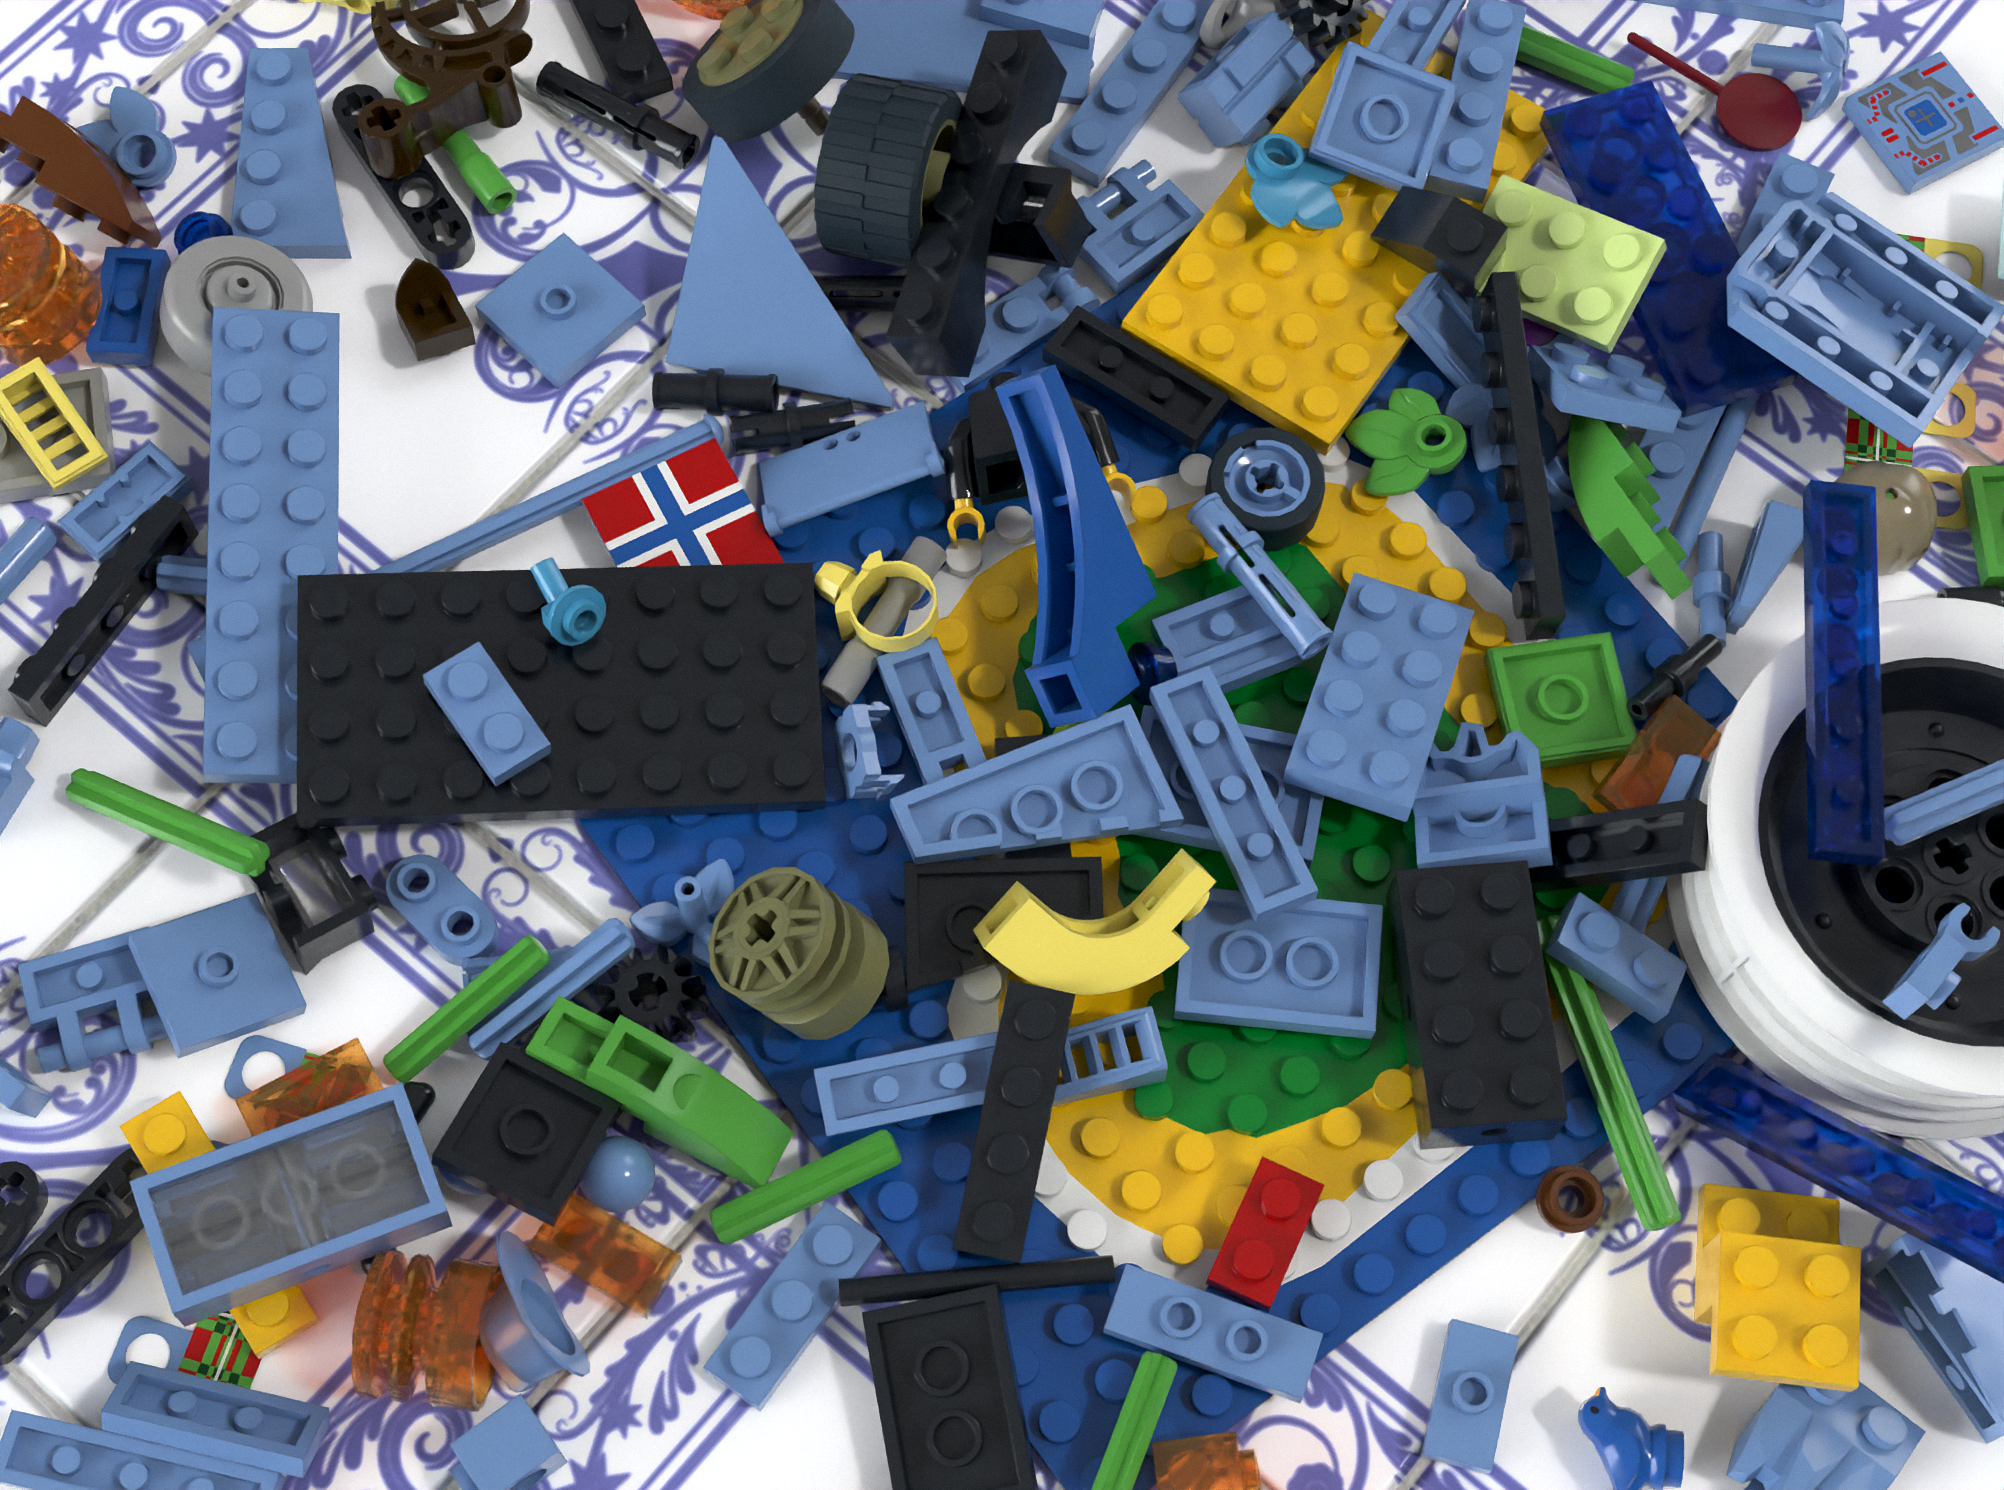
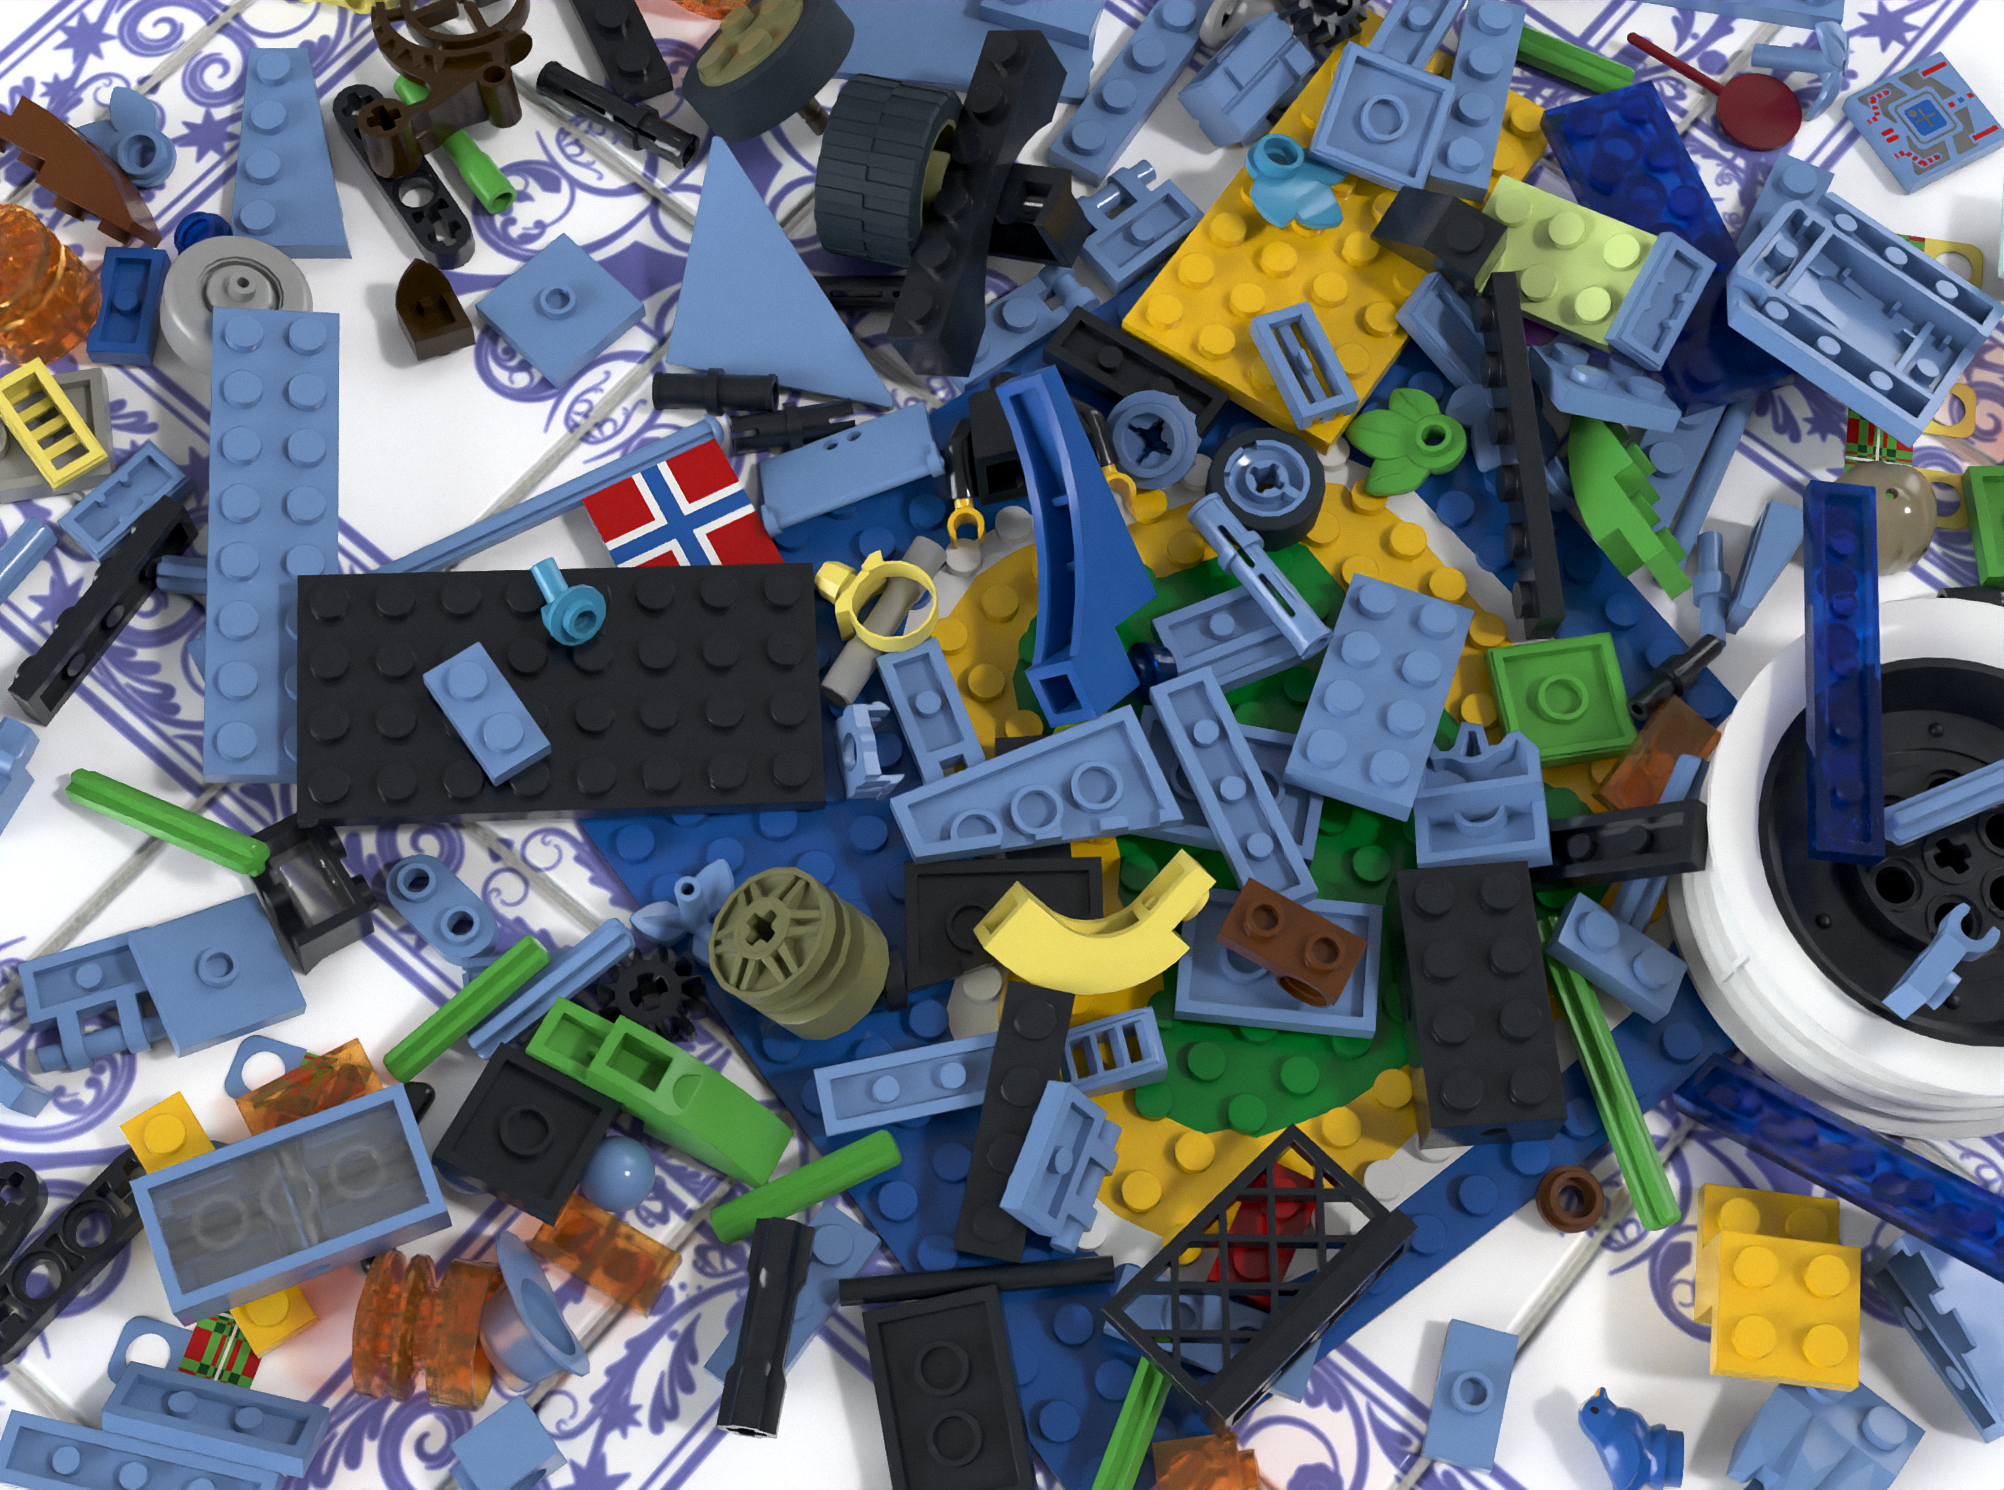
(757, 1378): none -> black axle
(1062, 1166): none -> medium blue plate
(1180, 433): none -> medium blue gear
(1299, 946): none -> reddish brown plate
(1302, 1320): none -> black fence
(1321, 407): none -> medium blue tile
(1660, 301): none -> medium blue plate

